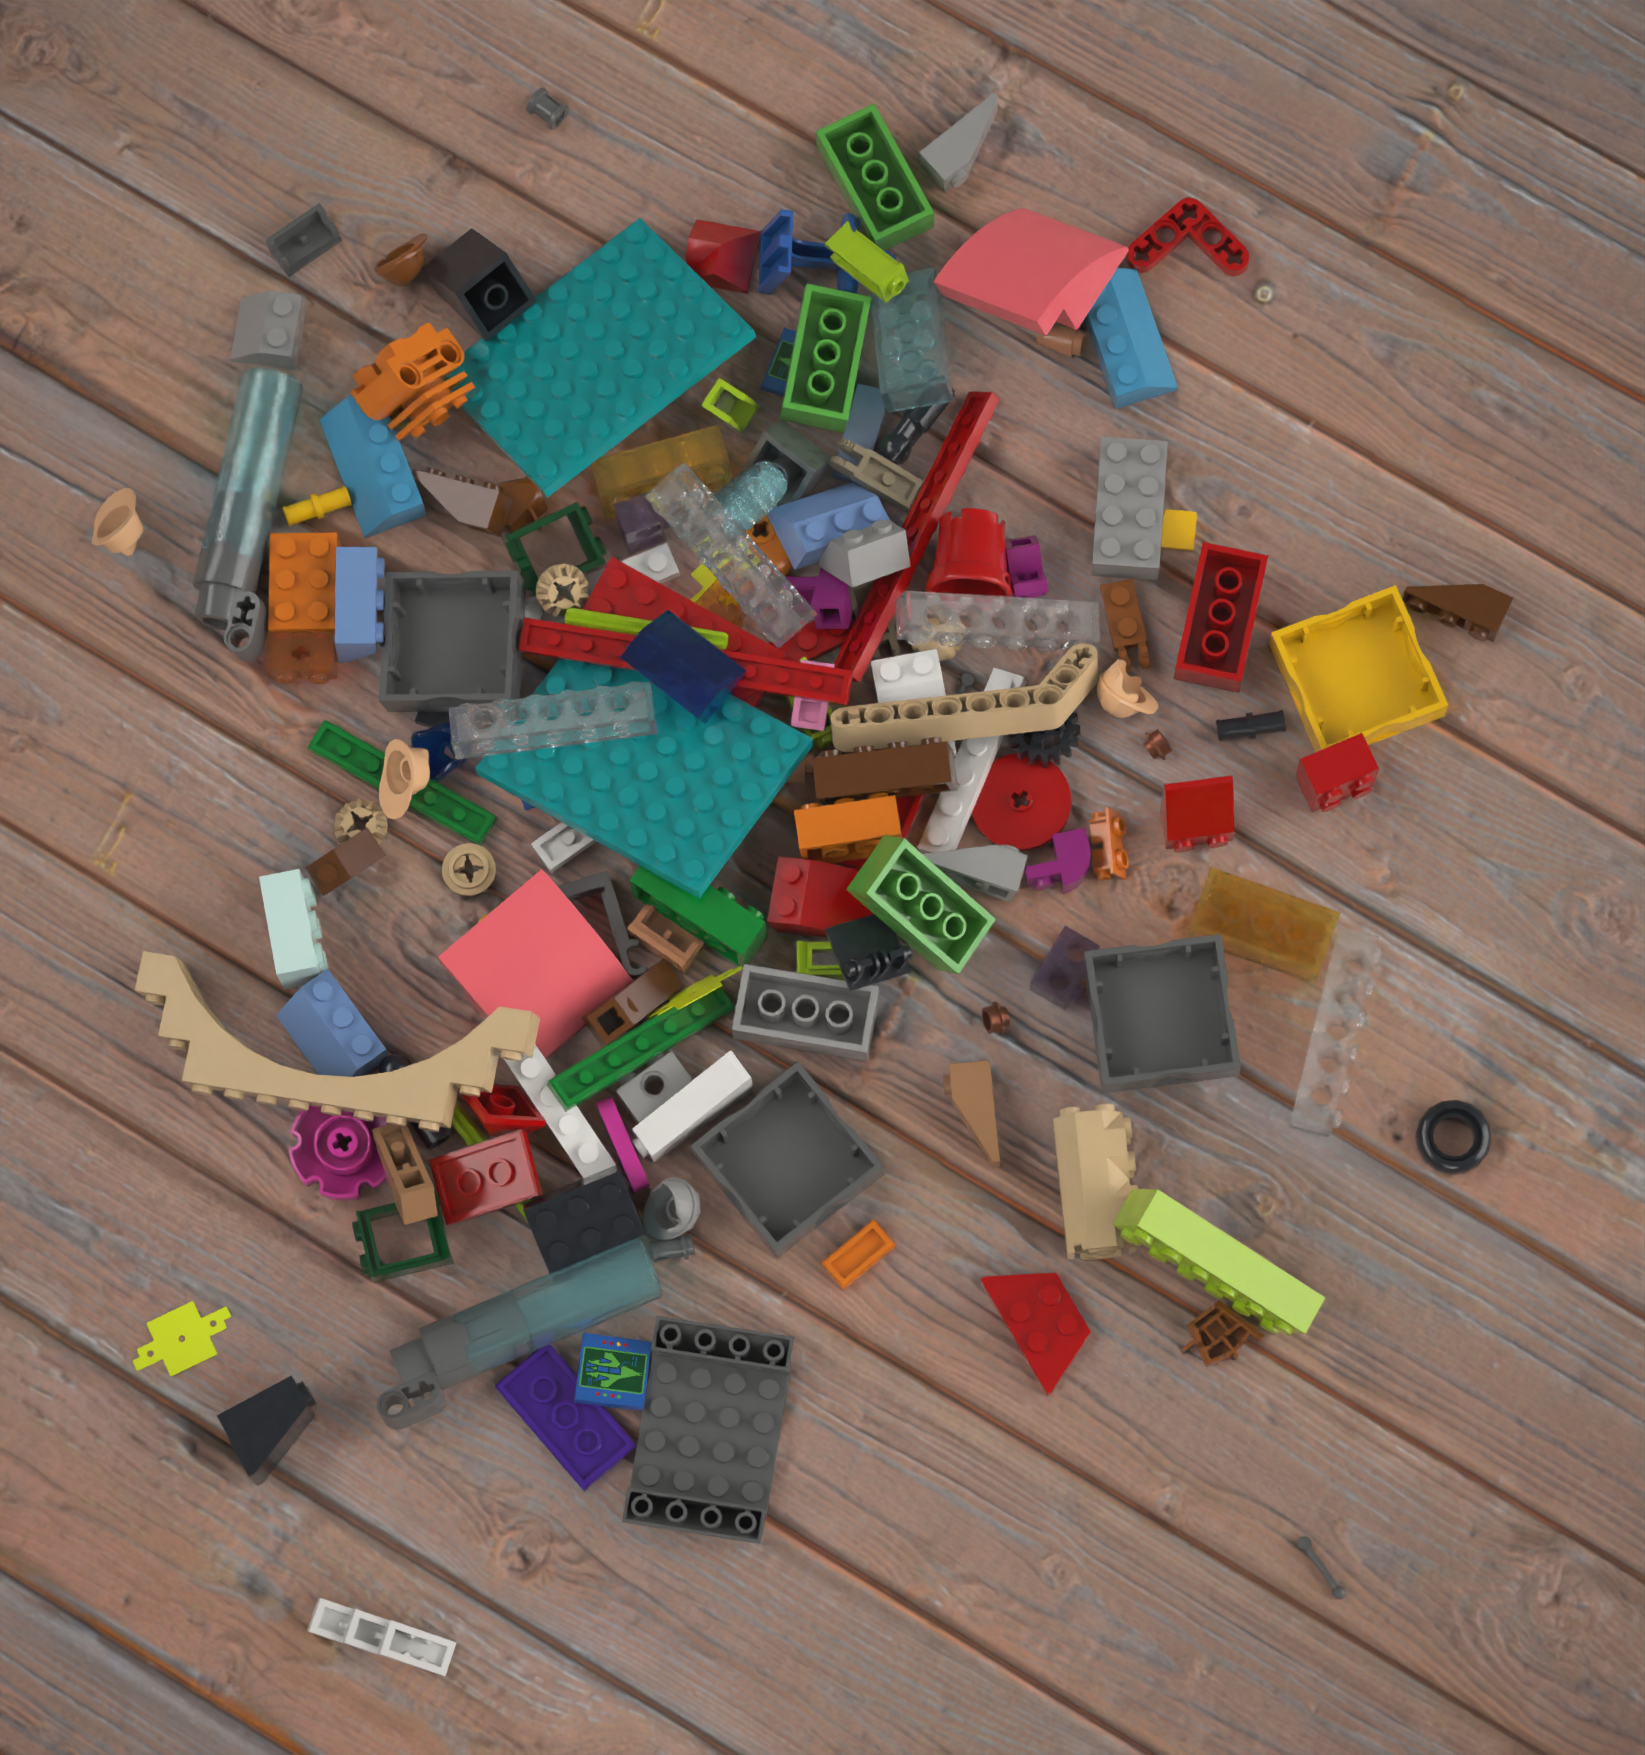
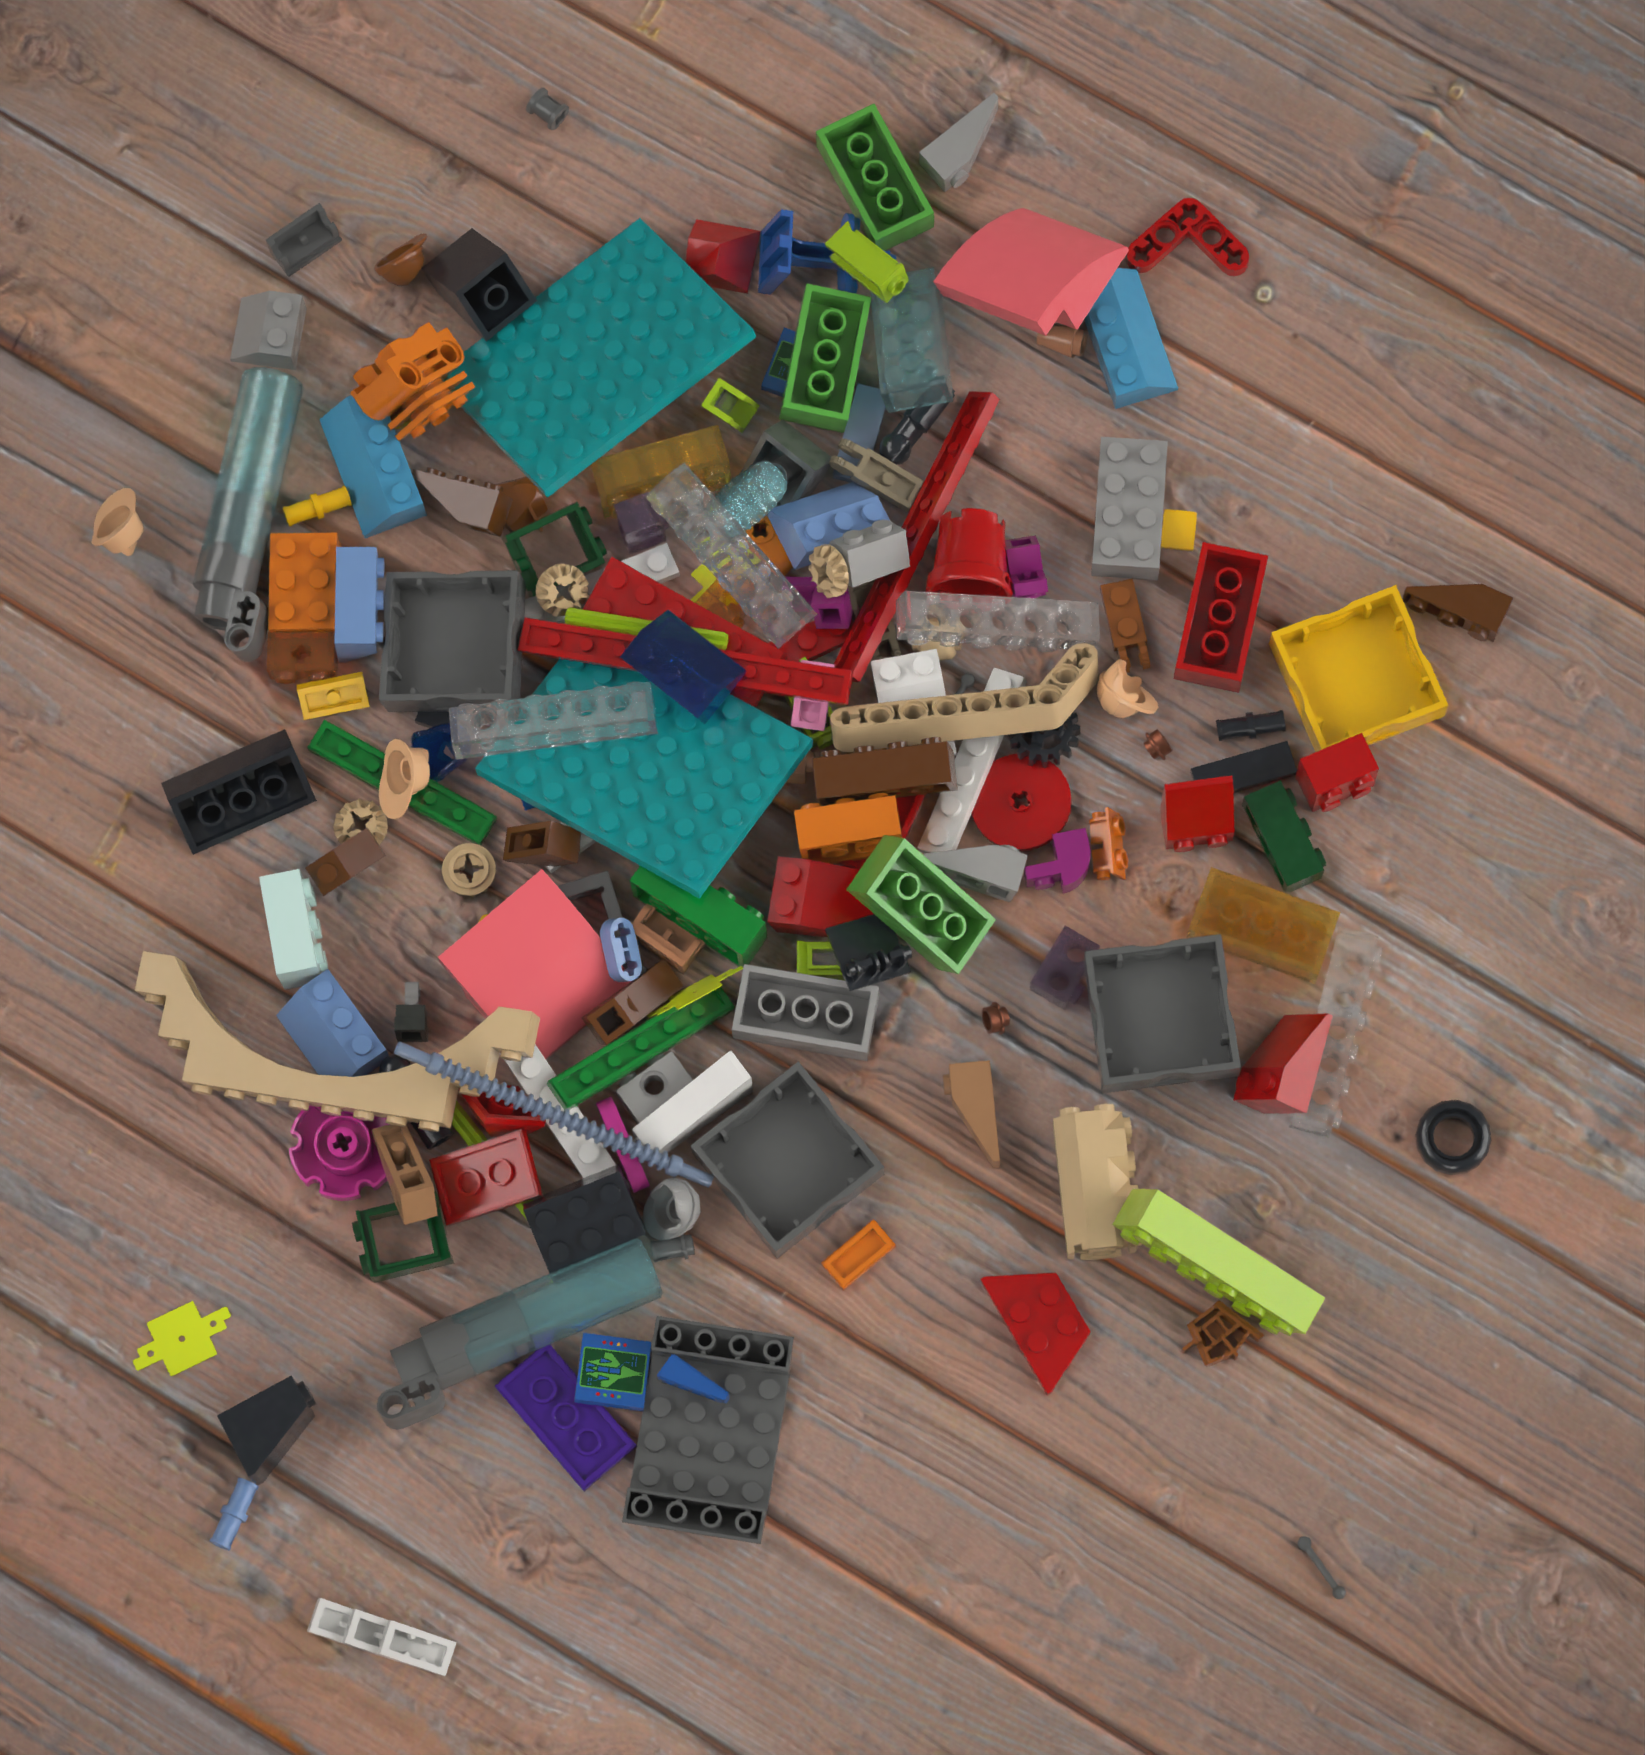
(234, 1514): none -> medium blue pin
(238, 792): none -> black slope
(333, 695): none -> yellow plate
(411, 1018): none -> pearl dark grey piece
(436, 1064): none -> sand blue hose
(542, 844): none -> reddish brown slope
(620, 949): none -> medium blue beam
(684, 1376): none -> blue slope
(835, 578): none -> tan gear
(1252, 767): none -> black tile
(1284, 836): none -> dark green brick
(1284, 1066): none -> red slope

